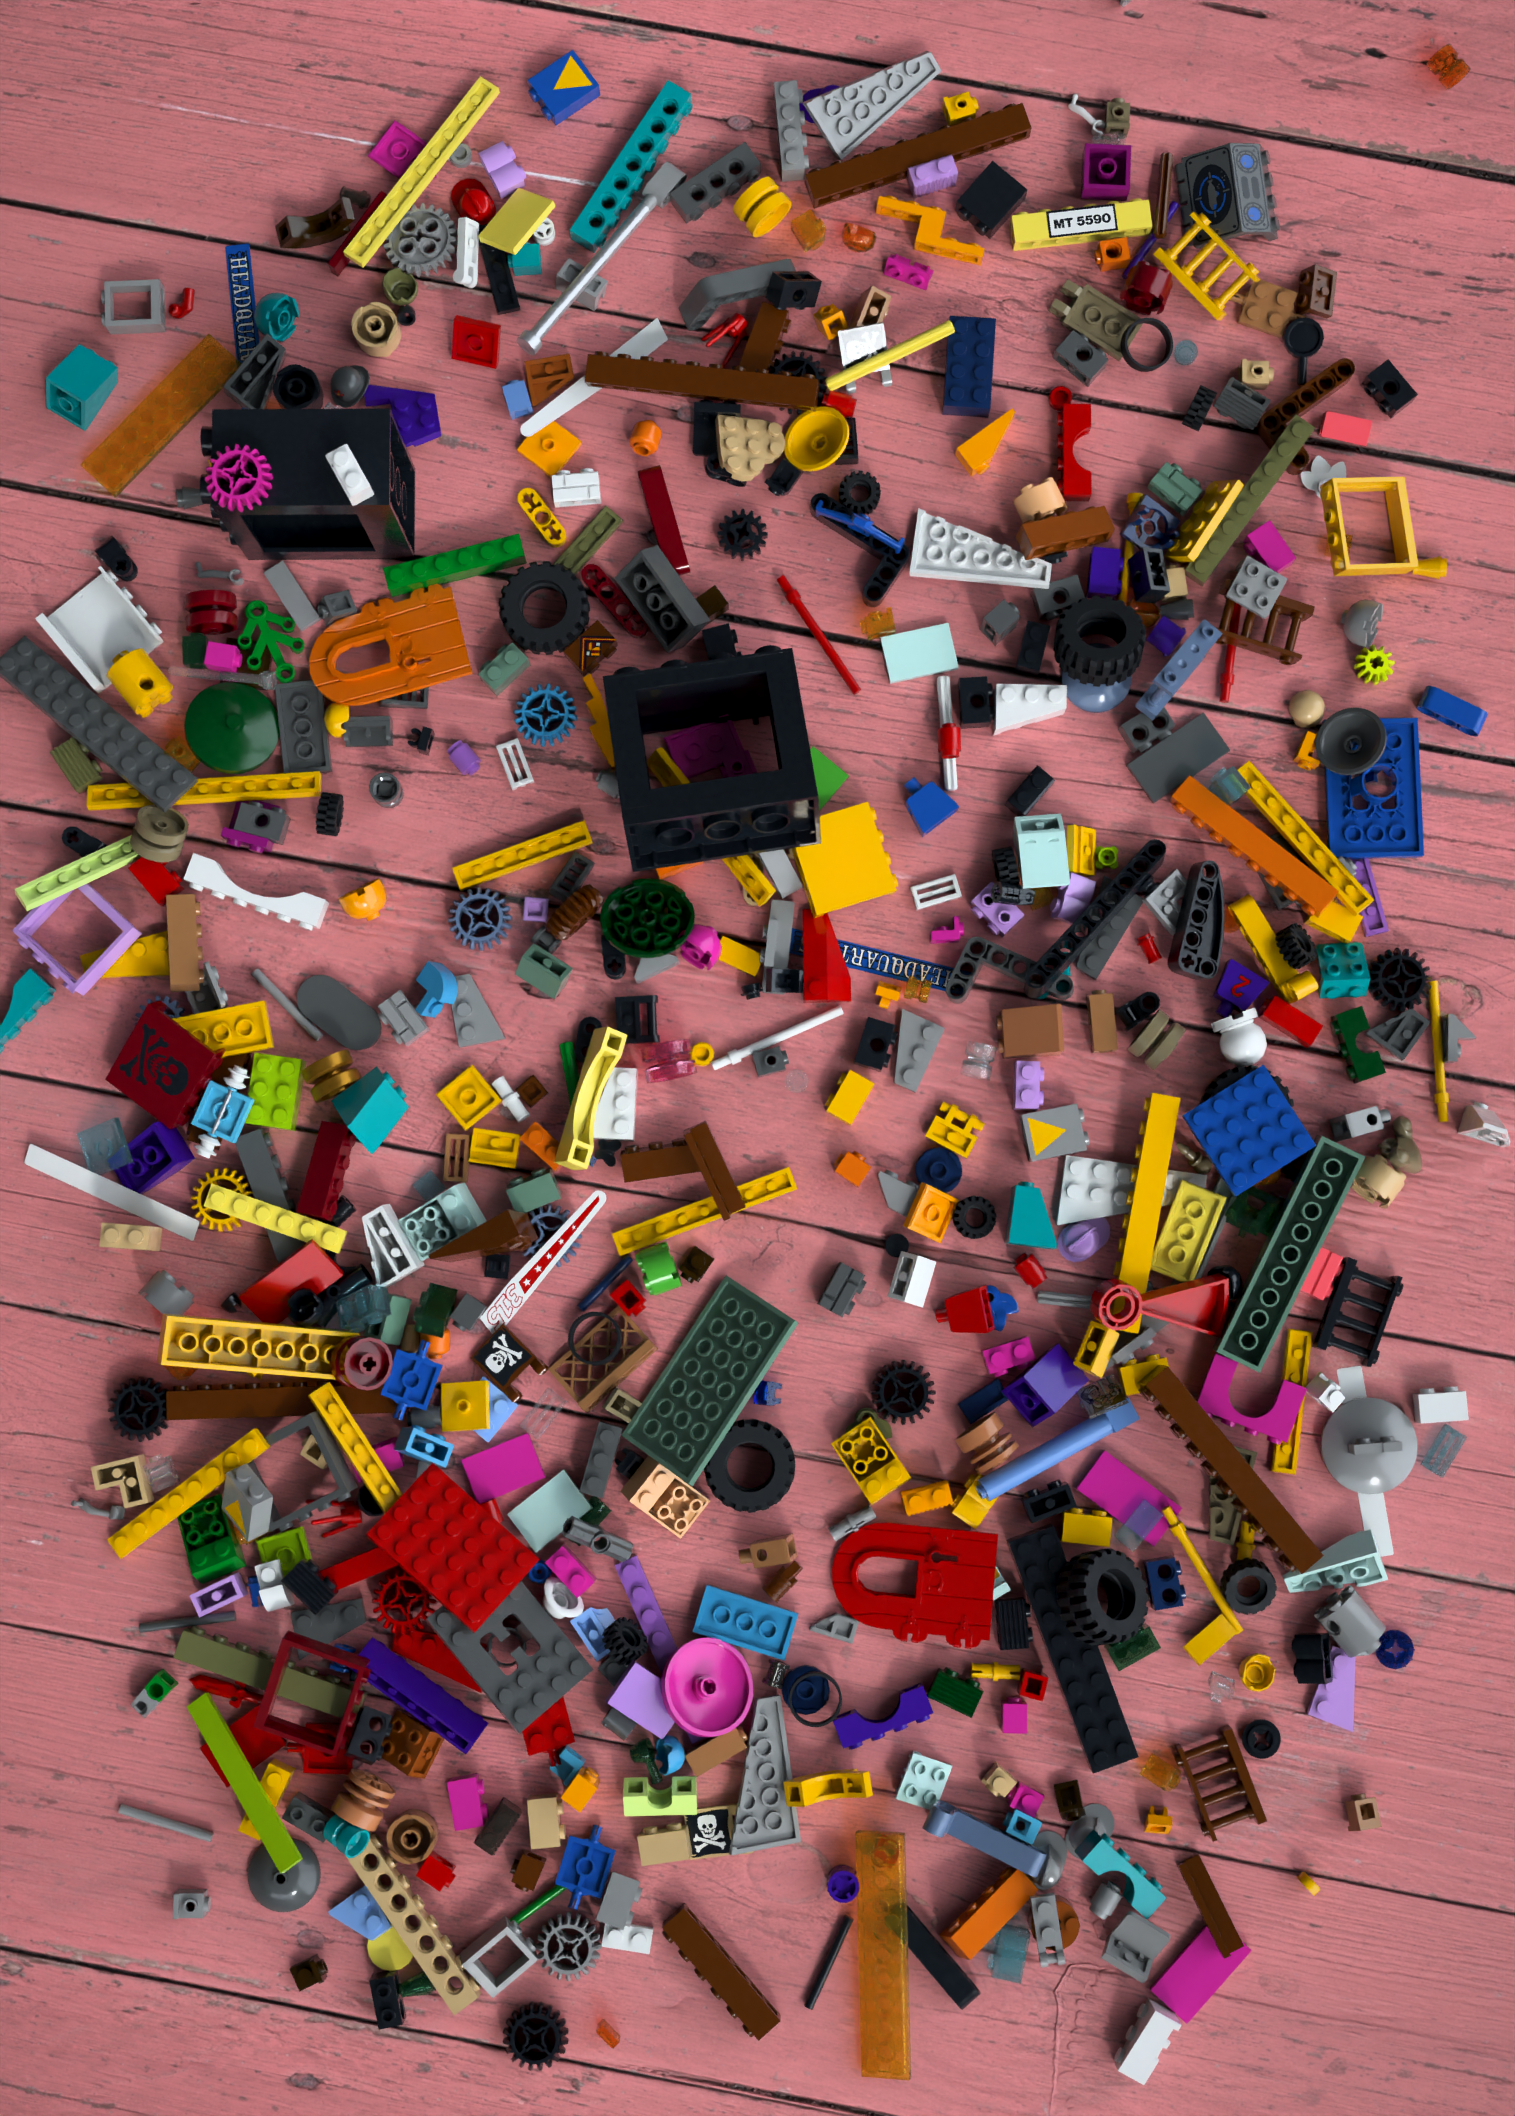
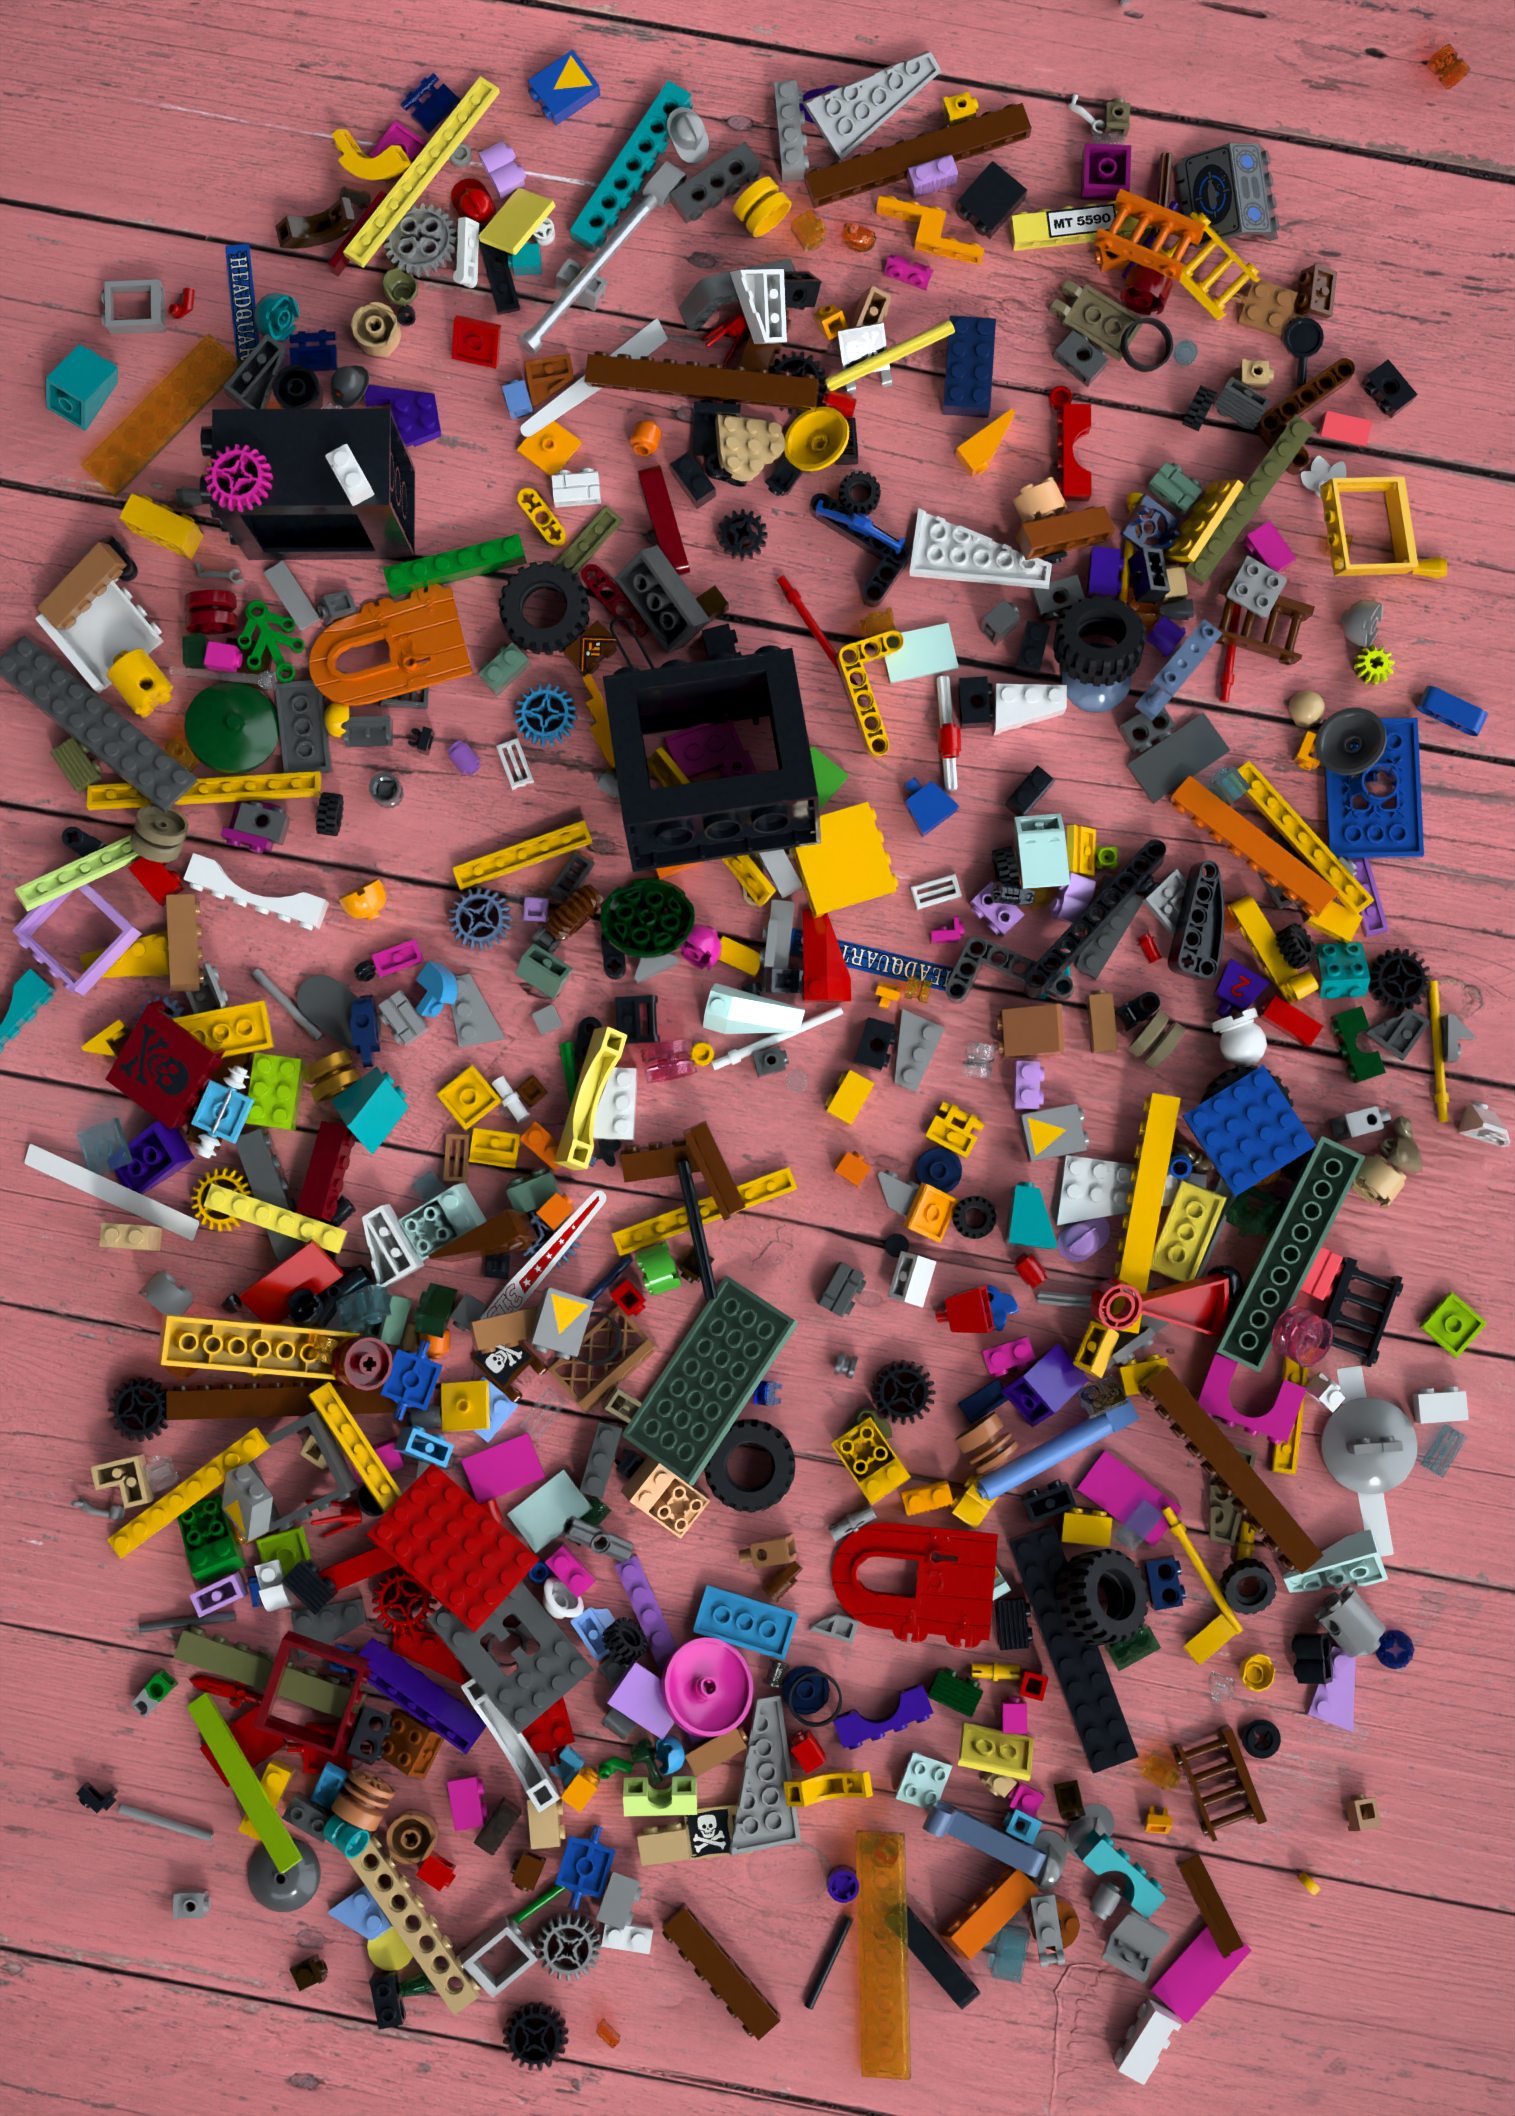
(82, 586): none -> medium nougat brick
(95, 1800): none -> black bracket
(102, 1043): none -> yellow slope
(161, 525): none -> yellow brick
(314, 357): none -> clear blue plate
(325, 1343): none -> clear yellow wheel
(329, 1785): none -> dark azure plate
(365, 971): none -> black plate
(365, 1028): none -> dark blue piece
(386, 166): none -> yellow arch
(398, 958): none -> dark pink plate
(435, 108): none -> clear blue plate
(502, 1329): none -> medium nougat brick
(516, 1748): none -> white arch
(547, 1019): none -> light grey tile
(556, 1210): none -> orange brick
(560, 1323): none -> light grey brick
(613, 1765): none -> green arm
(636, 638): none -> black piece
(688, 134): none -> light grey piece
(693, 480): none -> black brick
(697, 1230): none -> black axle
(744, 1013): none -> light aqua wedge
(762, 303): none -> white wedge
(807, 1750): none -> red brick
(845, 1365): none -> flat silver wheel
(864, 688): none -> yellow beam
(996, 1751): none -> light yellow tile
(1155, 215): none -> orange fence
(1182, 1170): none -> blue brick
(1302, 1336): none -> clear pink wheel
(1453, 1324): none -> lime plate

